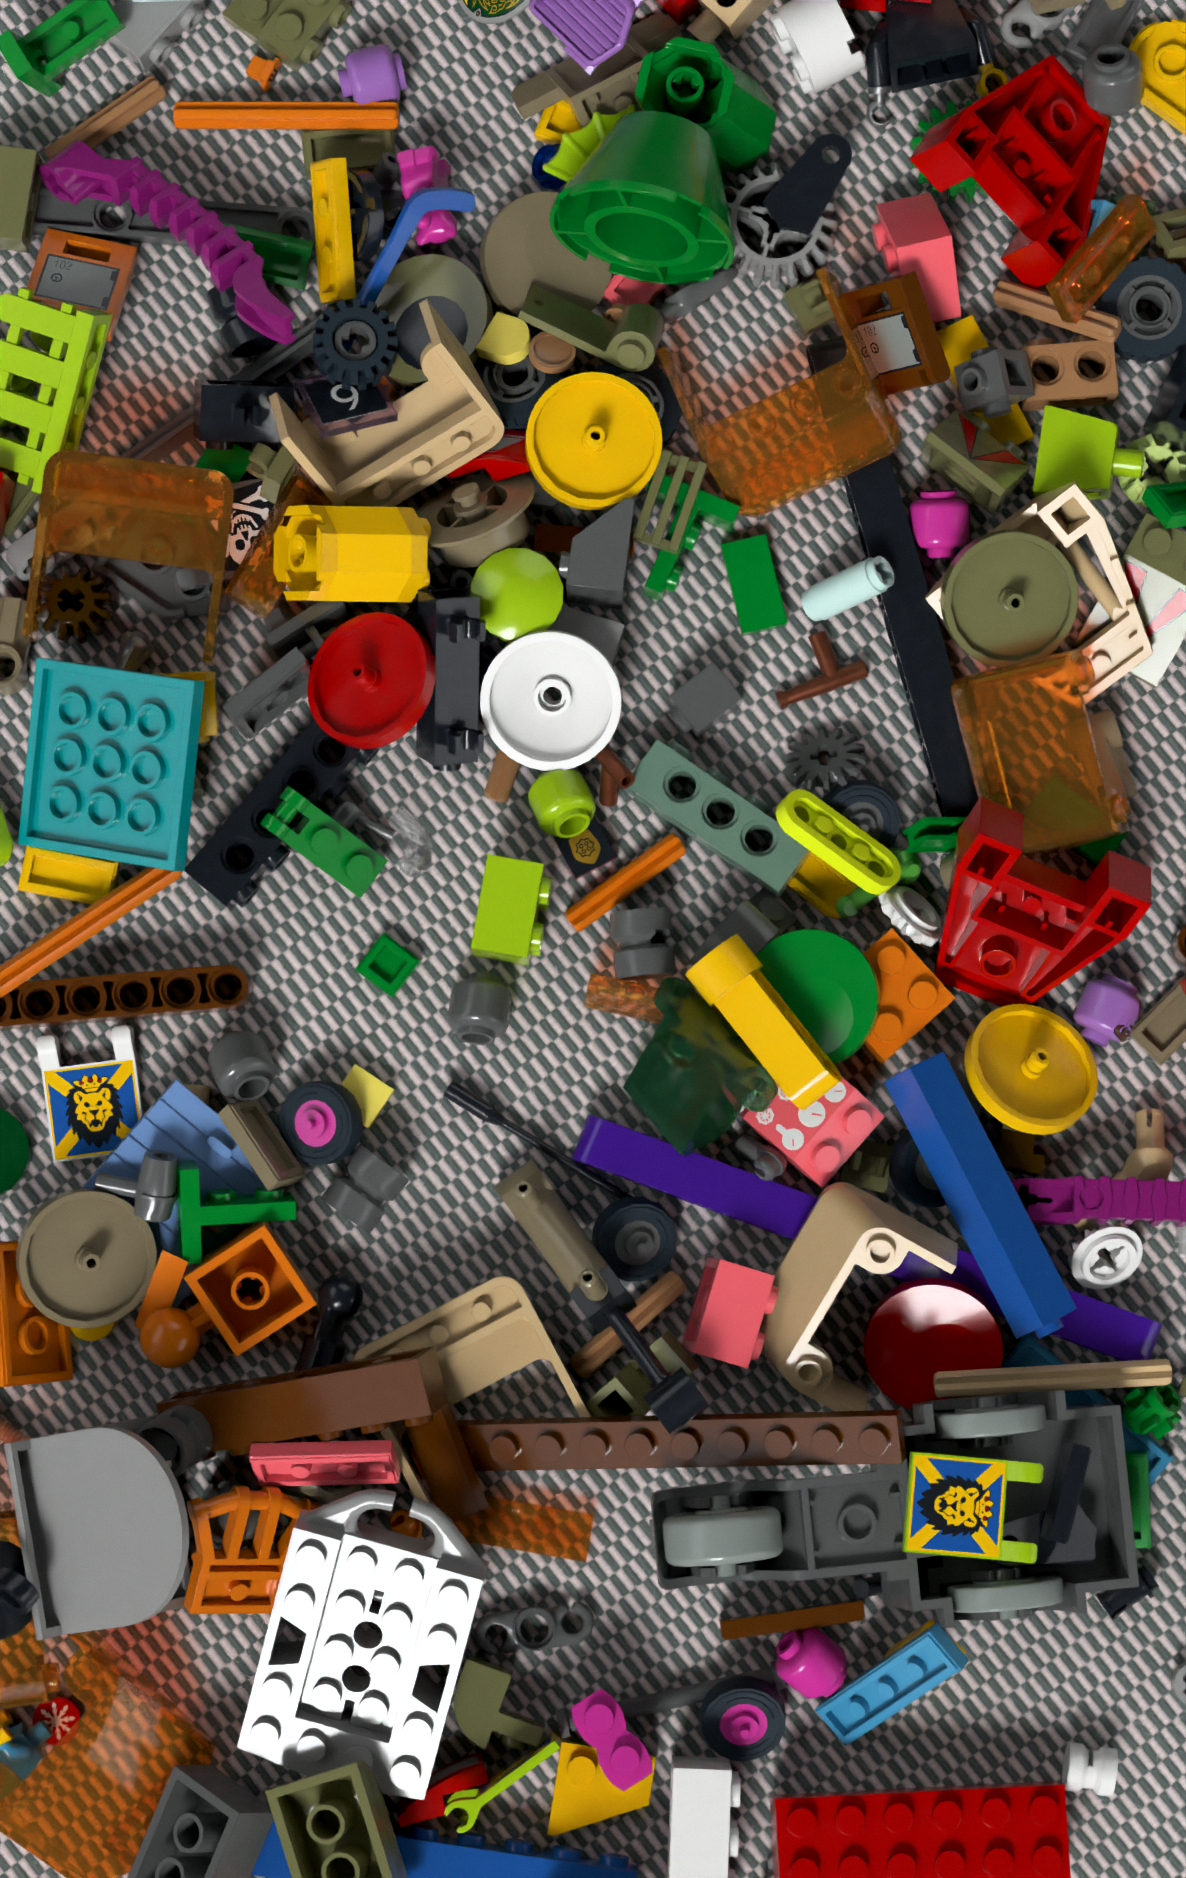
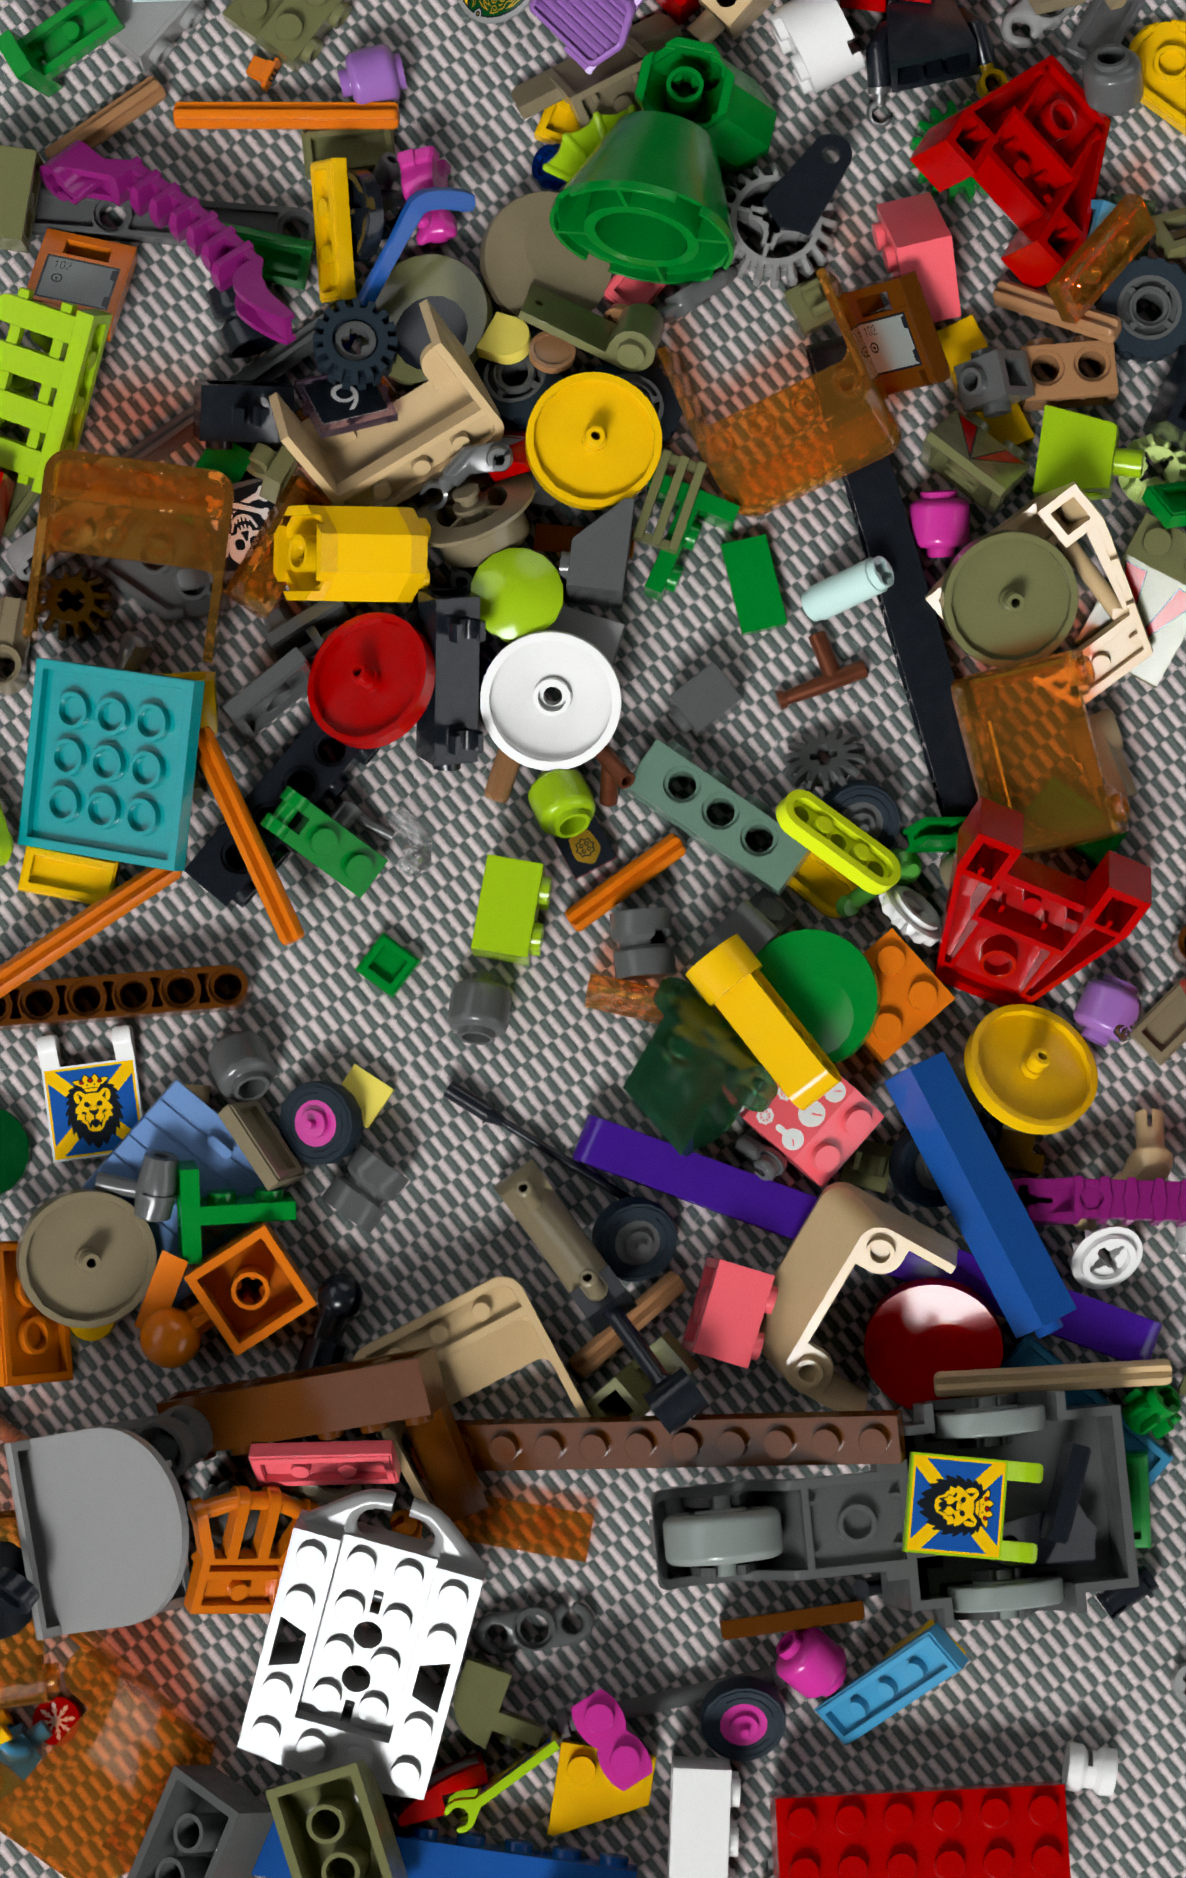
(248, 838): none -> orange axle
(470, 460): none -> dark grey arm

